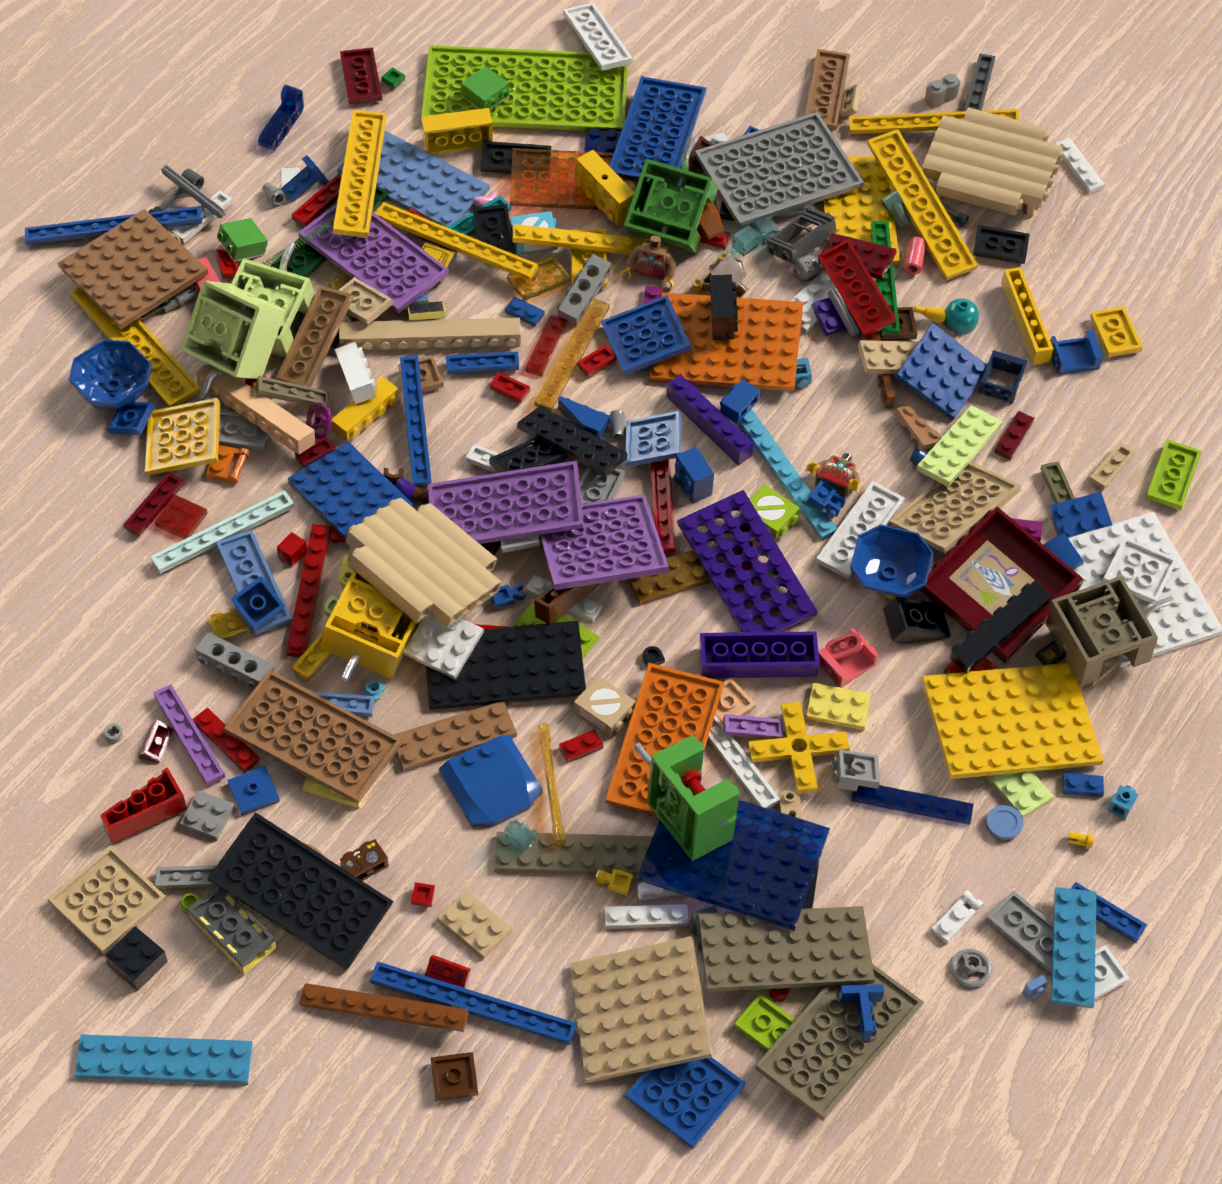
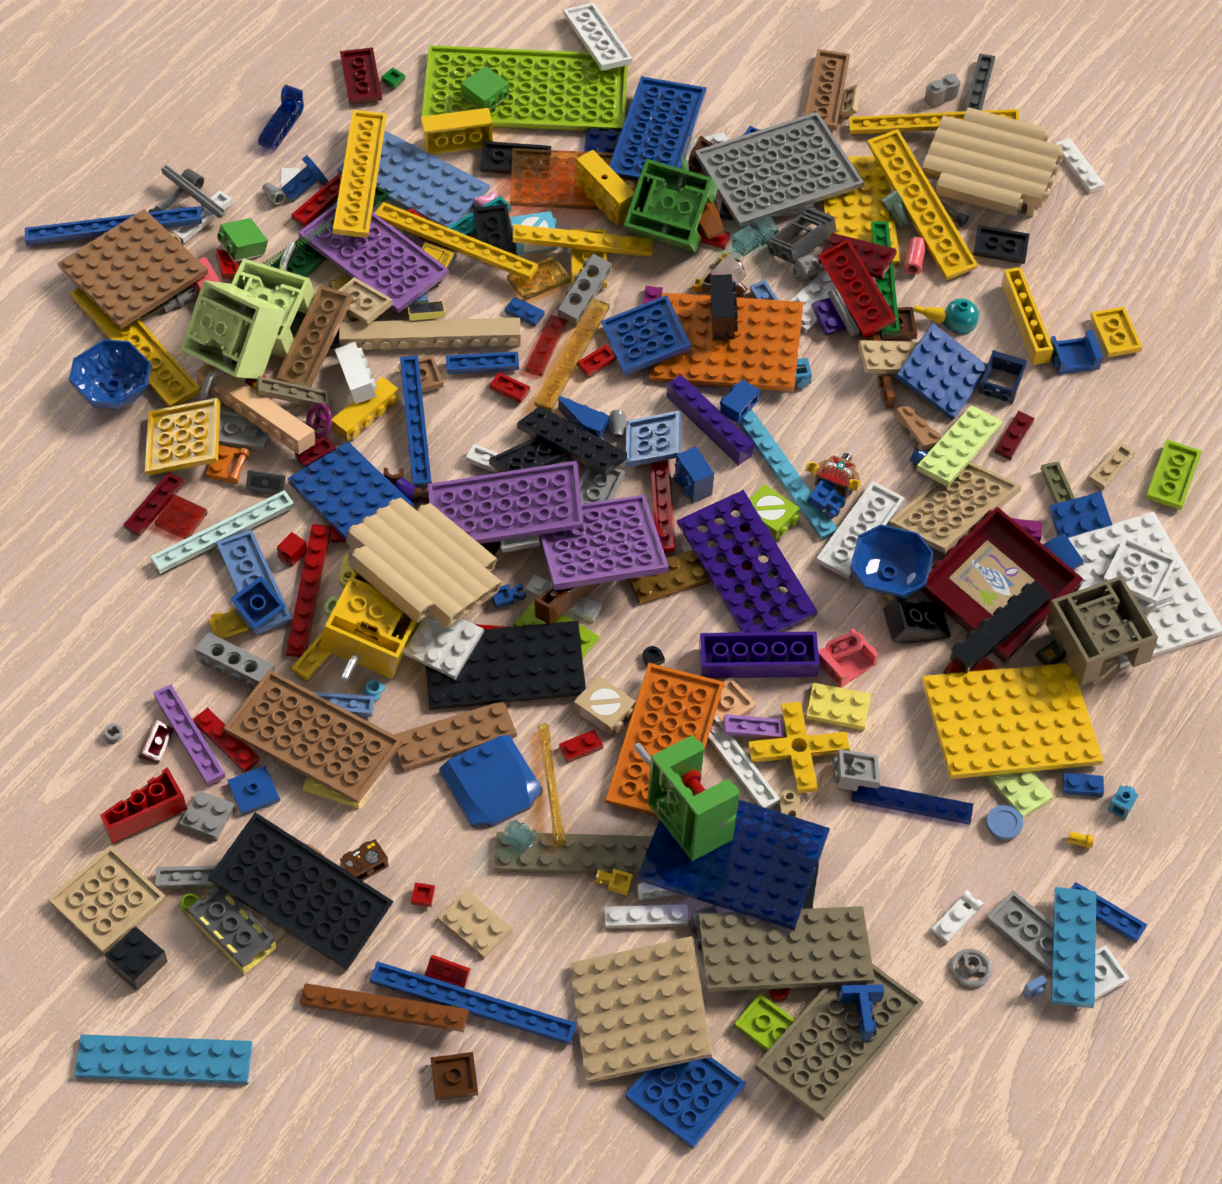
(131, 418): blue plate -> none
(265, 481): none -> dark grey plate
(652, 260): torso -> none
(762, 291): none -> medium blue plate

